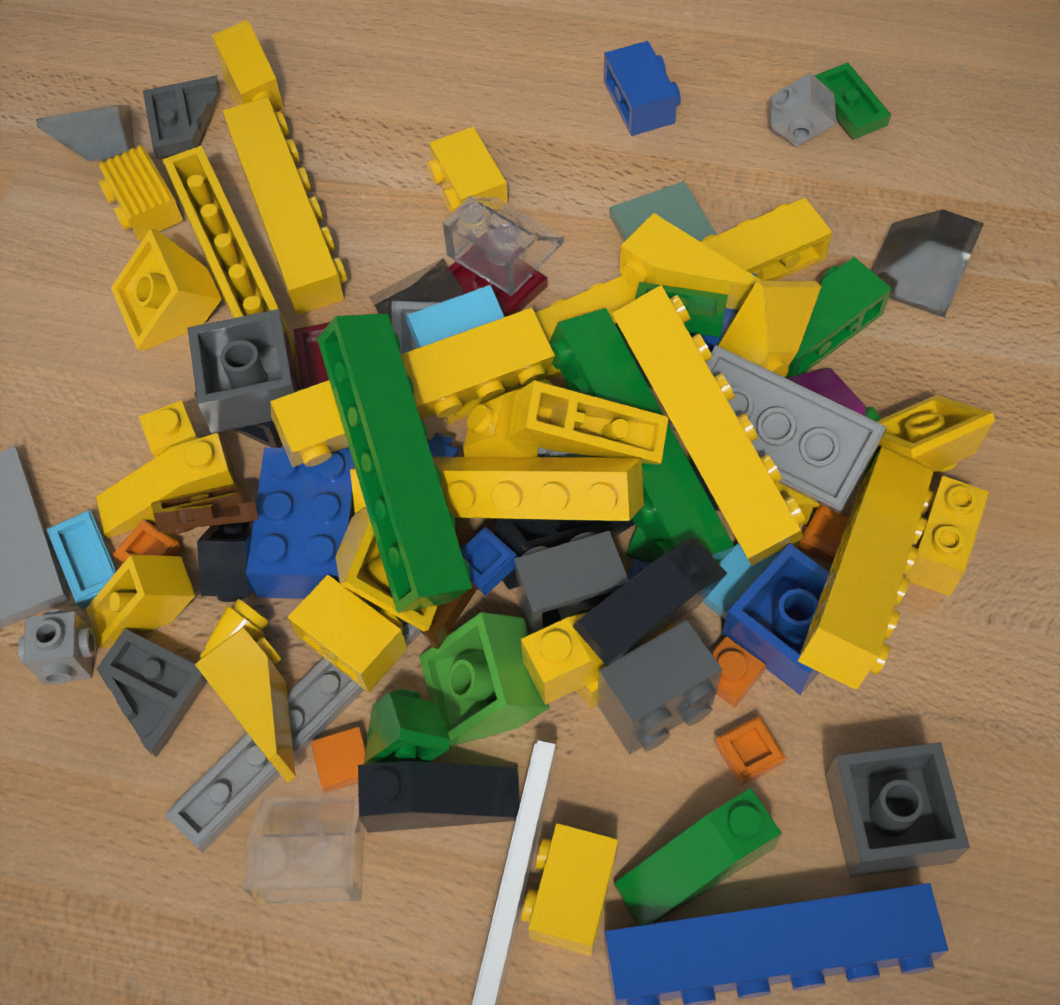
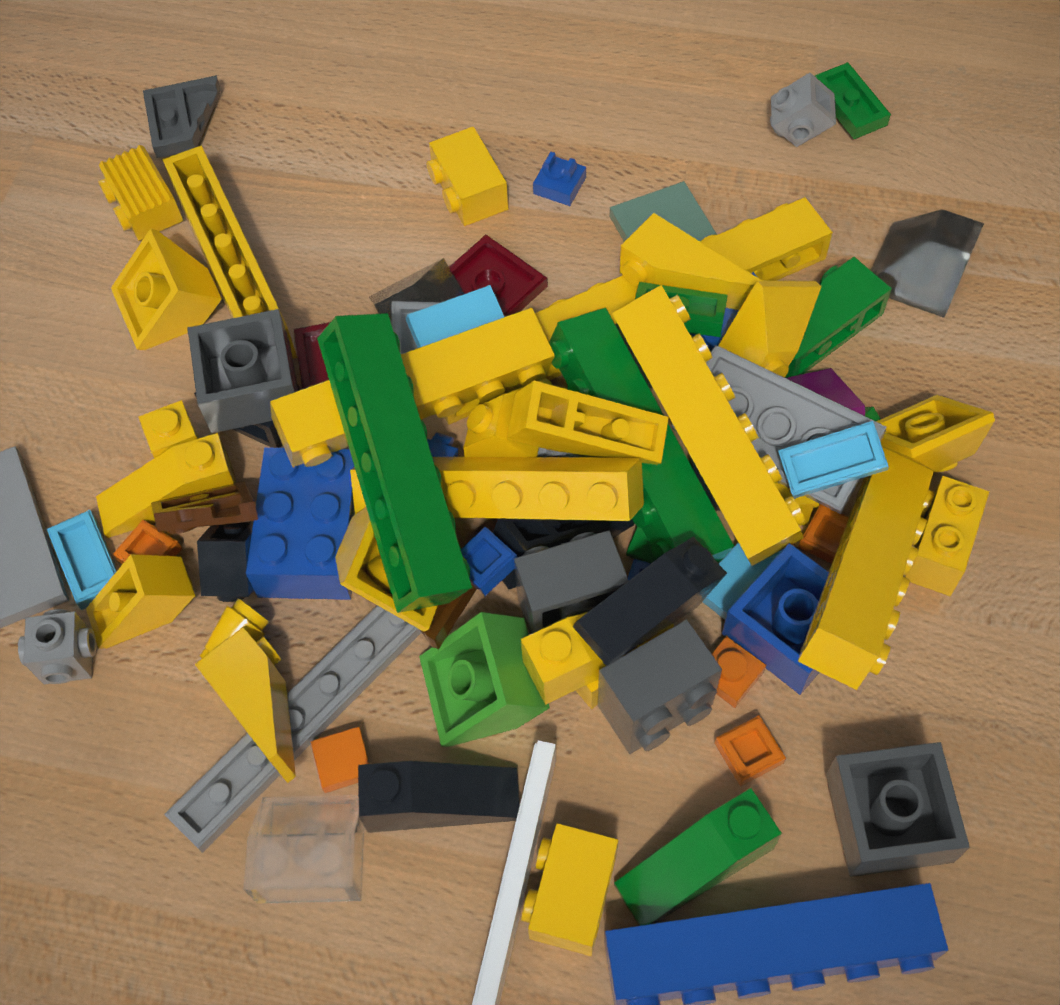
(93, 132): clear smoke slope -> none
(150, 687): dark grey wing -> none
(245, 66): yellow slope -> none
(283, 205): yellow brick -> none
(349, 632): yellow brick -> none
(405, 729): green slope -> none
(498, 241): clear slope -> none
(559, 179): none -> blue tile
(641, 87): blue brick -> none
(833, 459): none -> medium azure tile

